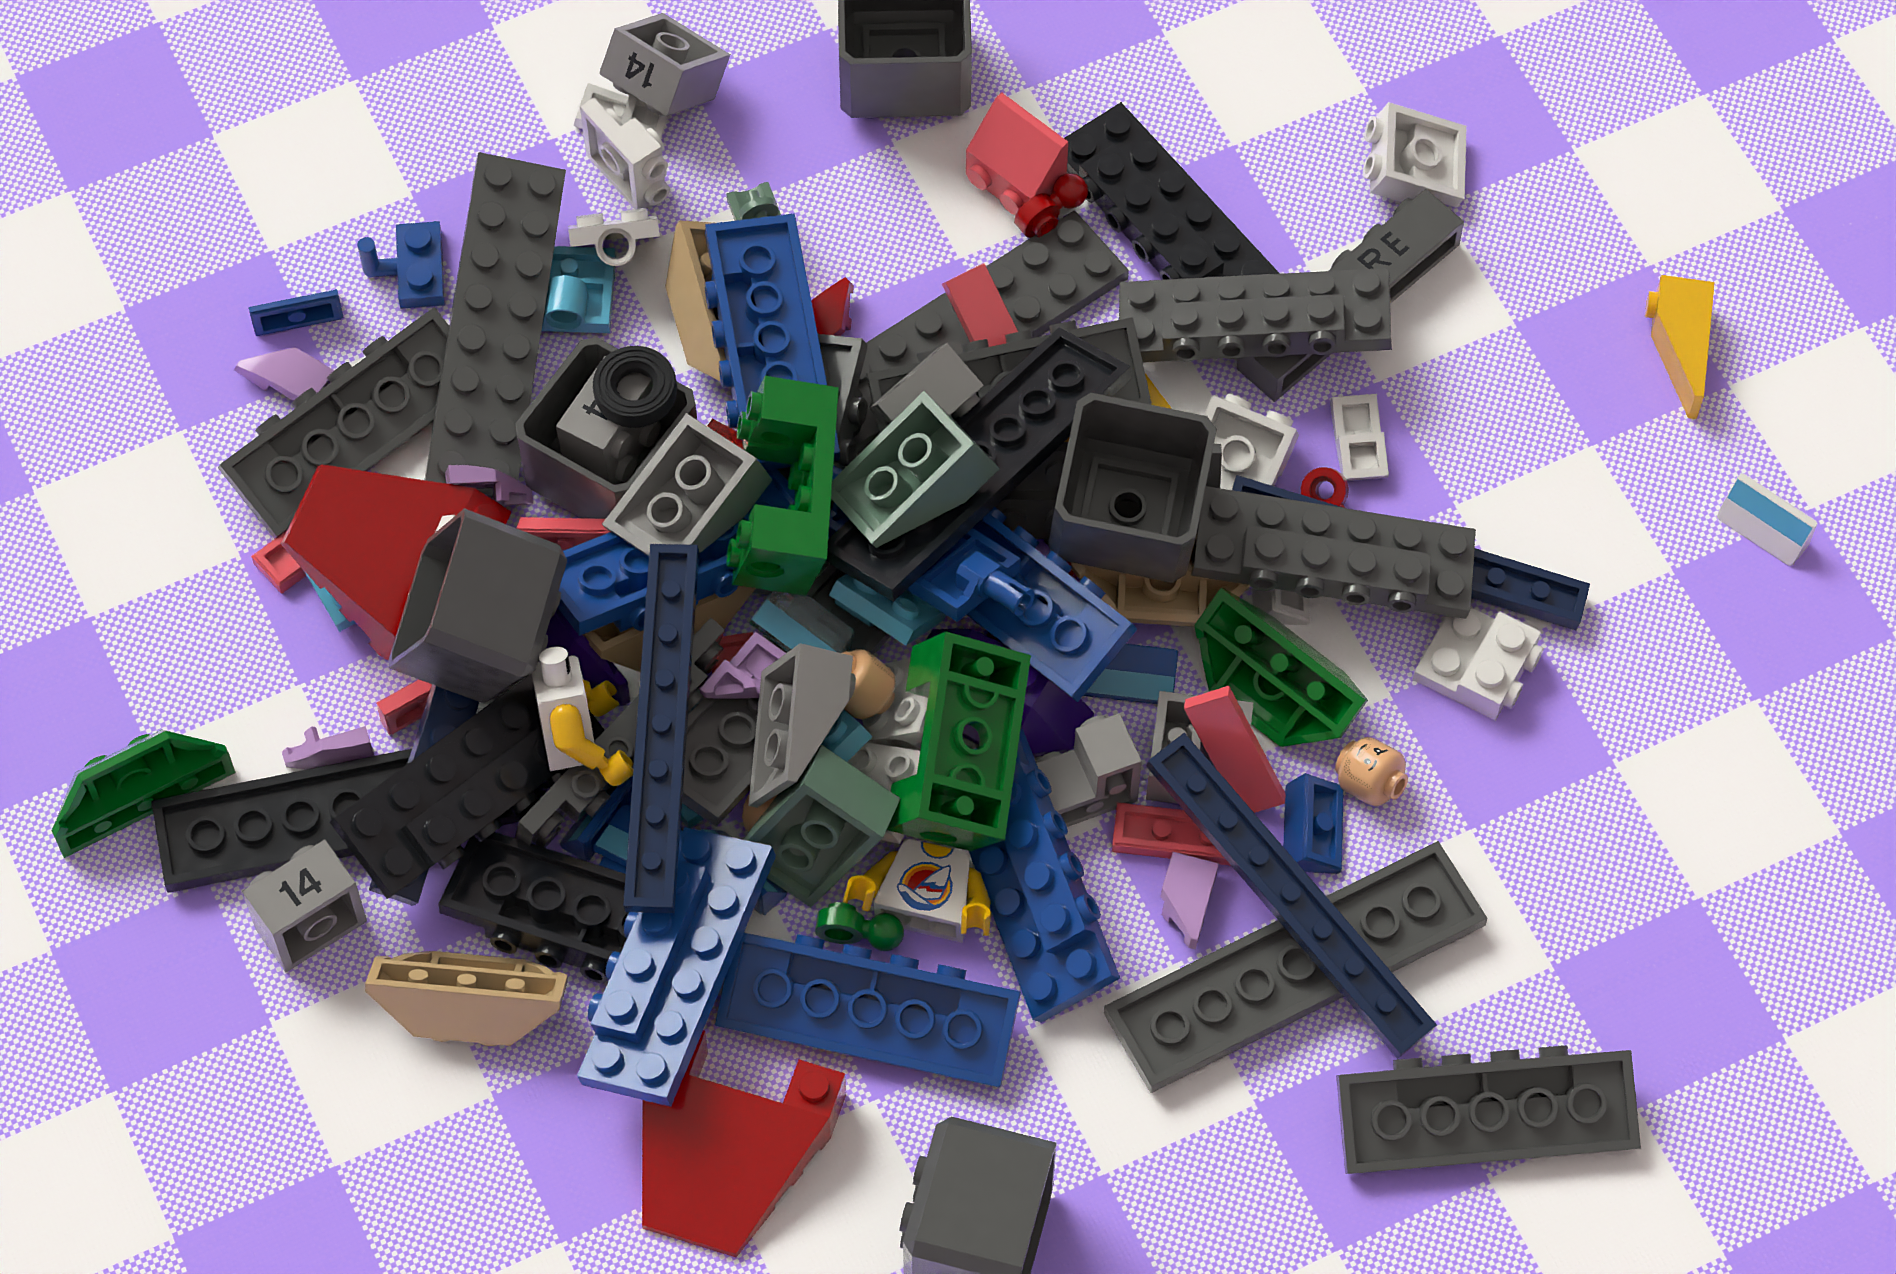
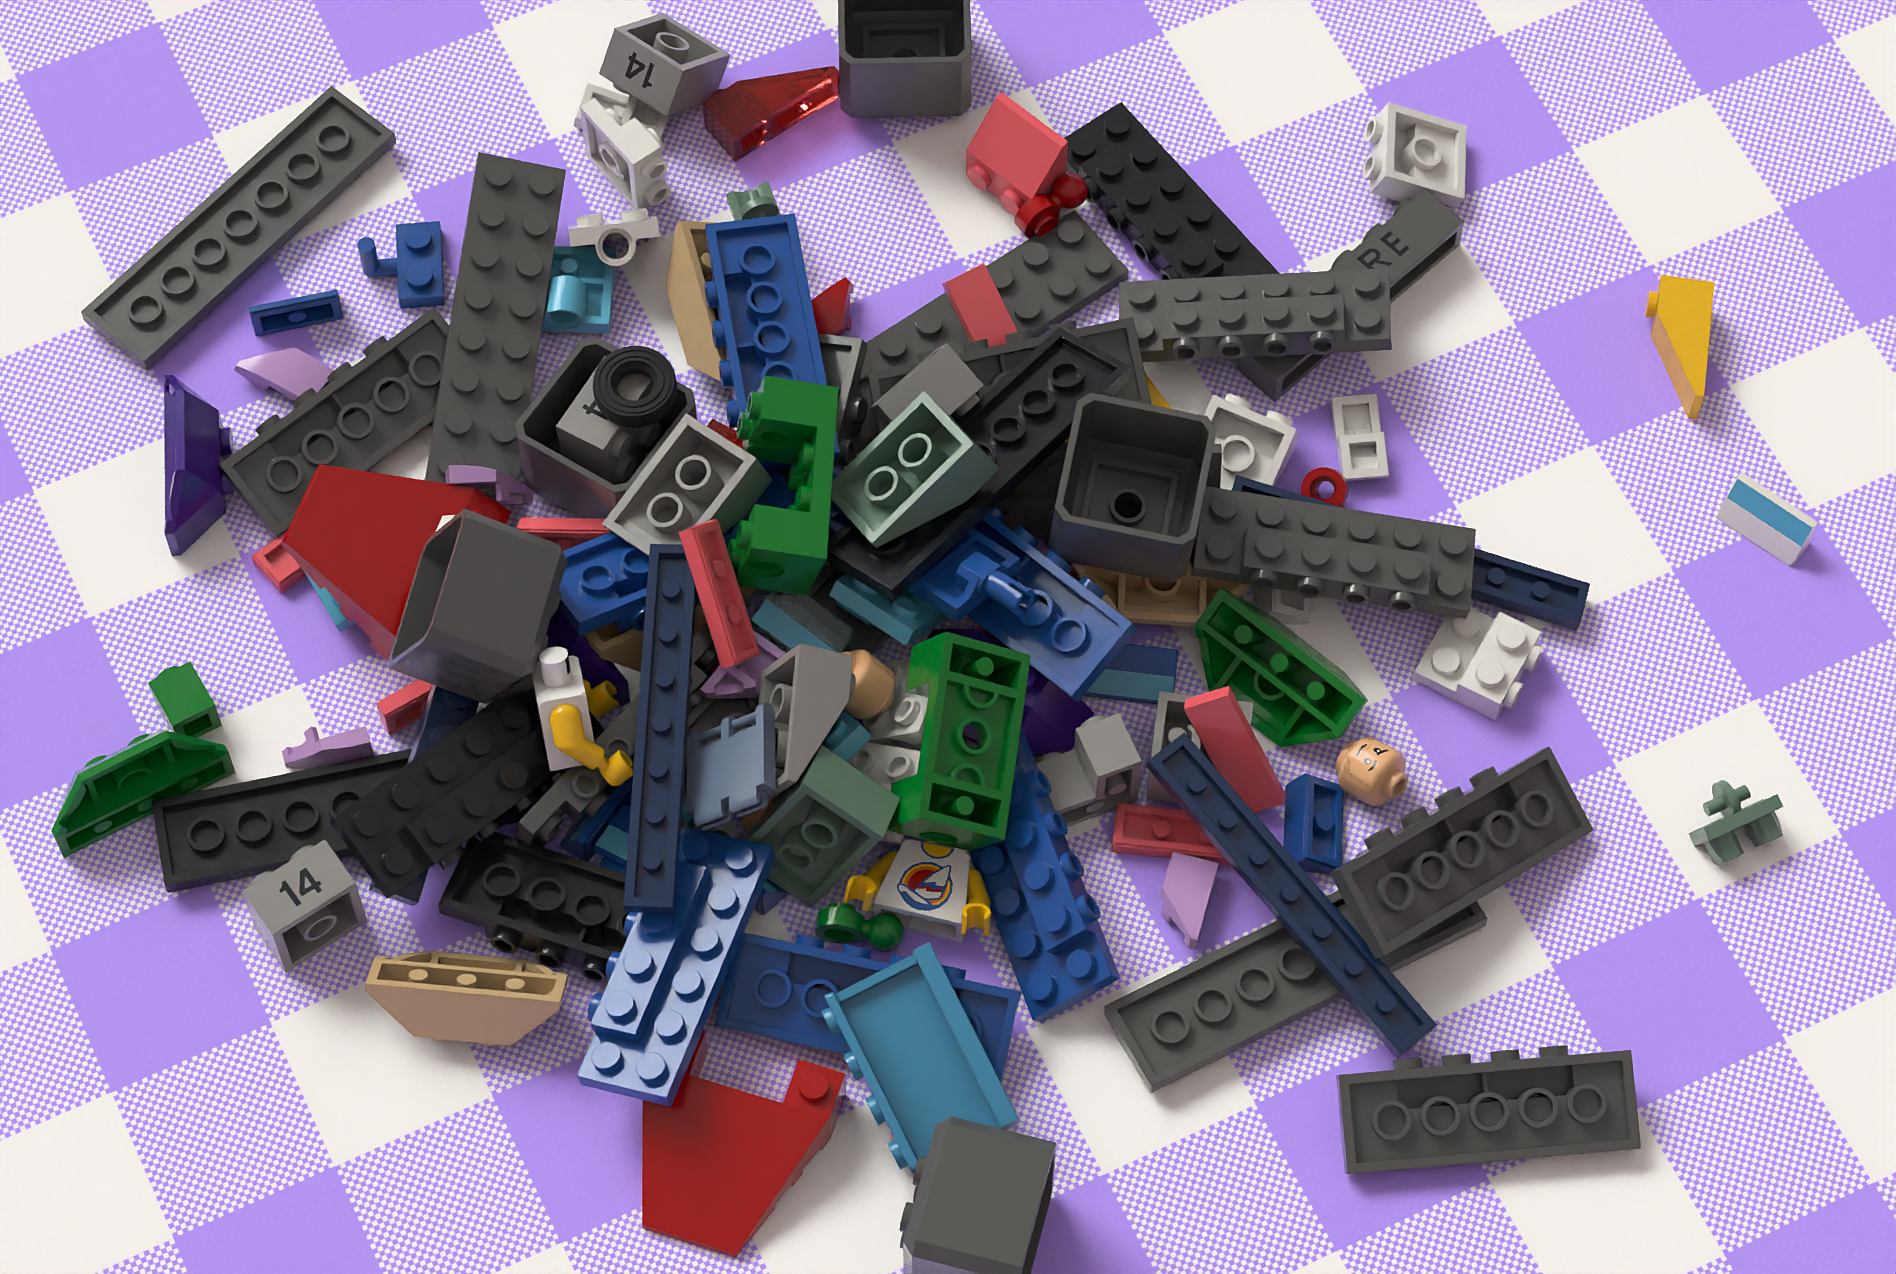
(184, 701): none -> green brick
(192, 452): none -> dark purple wedge
(238, 228): none -> dark grey plate
(719, 593): none -> coral tile
(732, 771): none -> sand blue plate
(766, 106): none -> clear red slope
(917, 1053): none -> dark azure panel
(1459, 850): none -> dark grey plate
(1720, 835): none -> sand green hips

